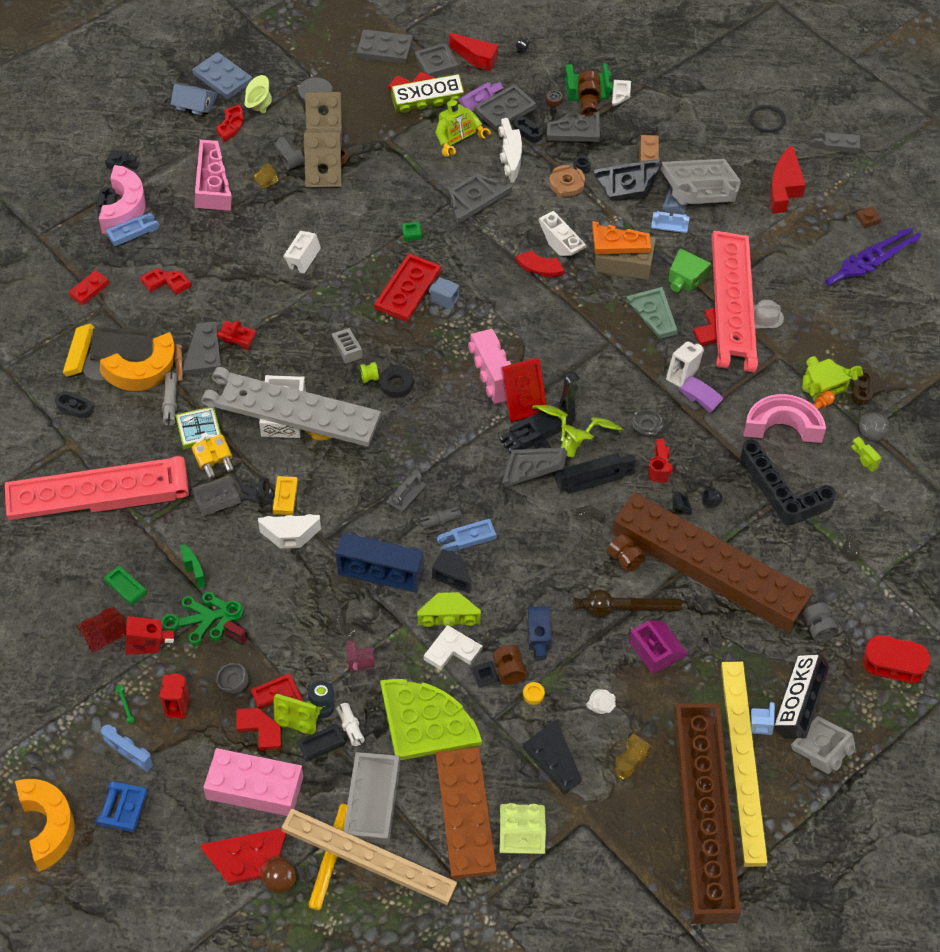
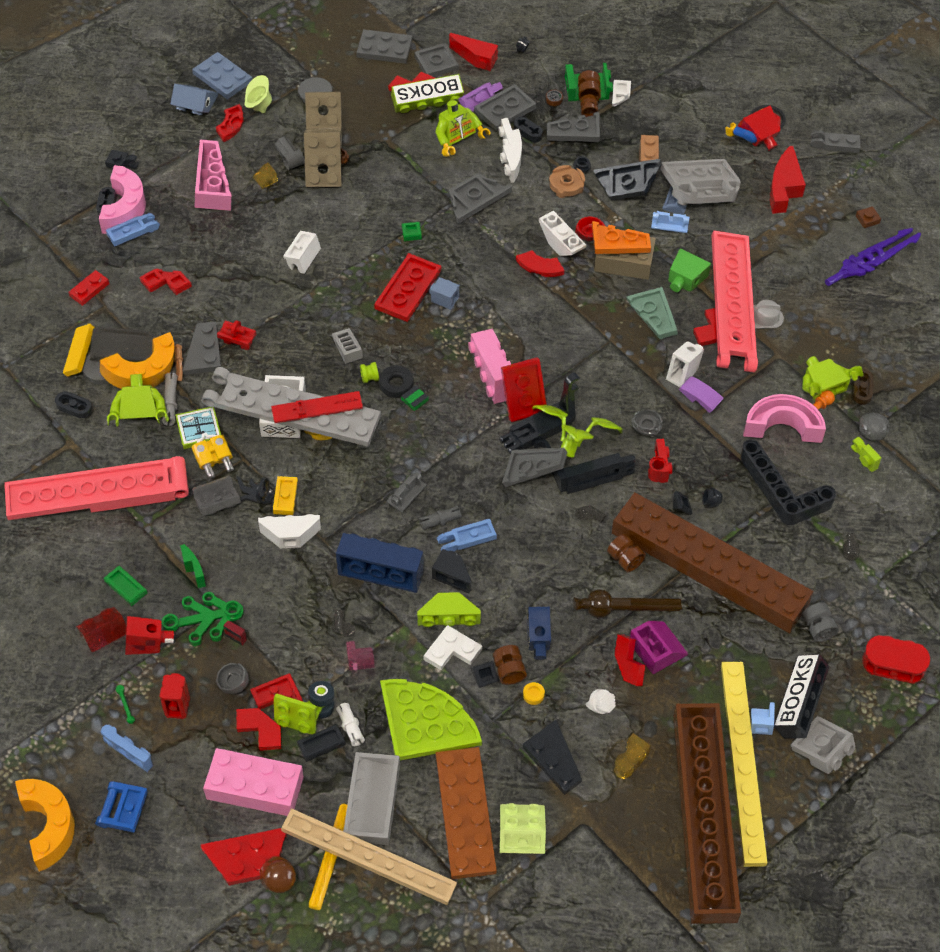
(137, 402): none -> lime torso
(316, 407): none -> red piece
(414, 398): none -> tile
(584, 228): none -> red hat
(631, 670): none -> red tile
(758, 128): none -> red torso

